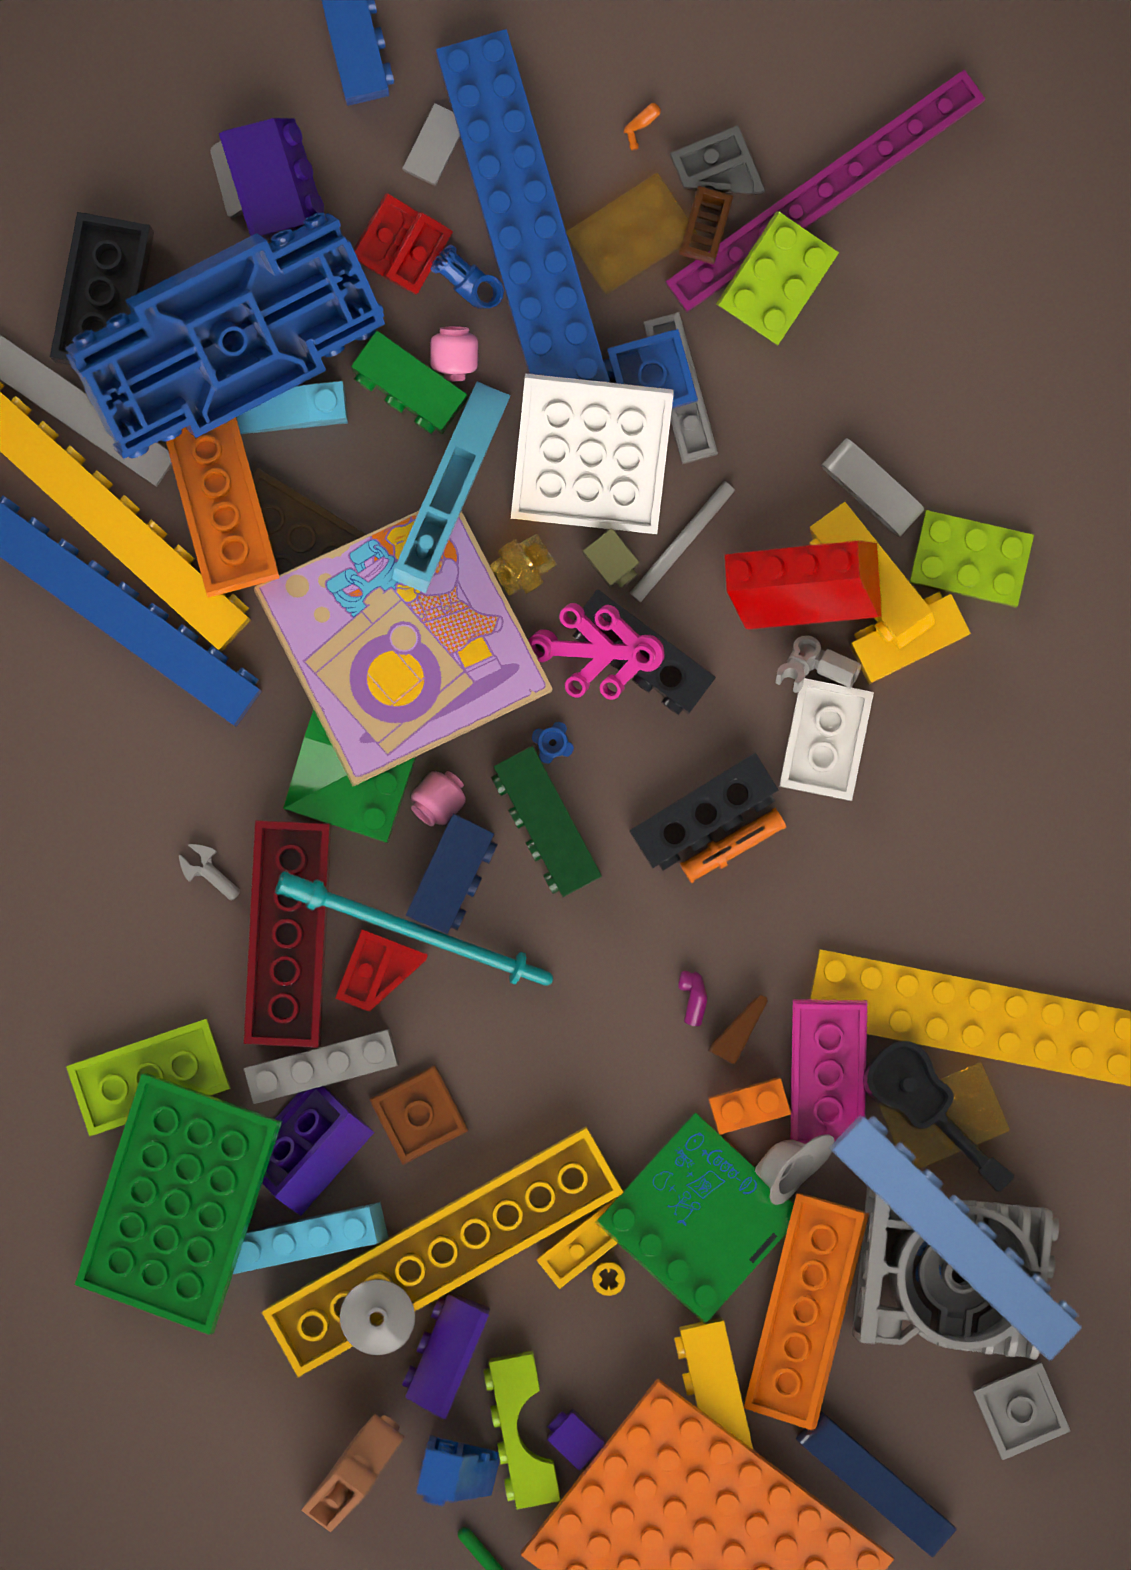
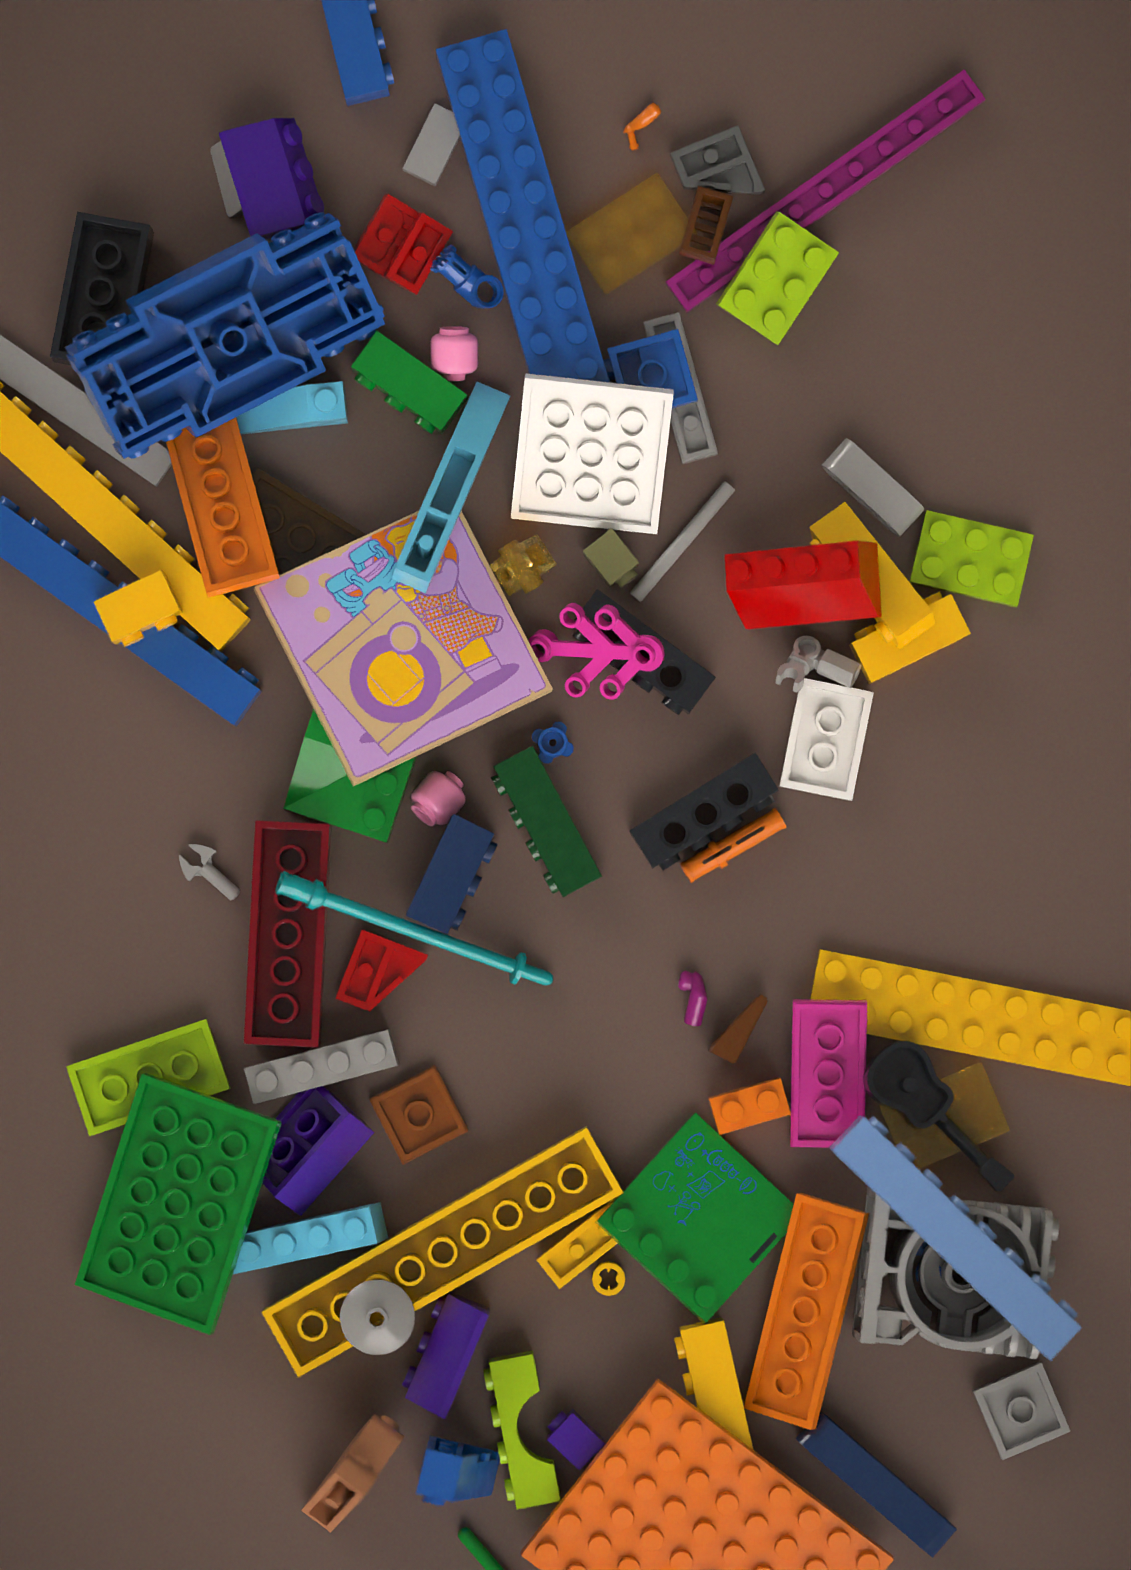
(139, 608): none -> yellow brick
(791, 1164): light grey piece -> none

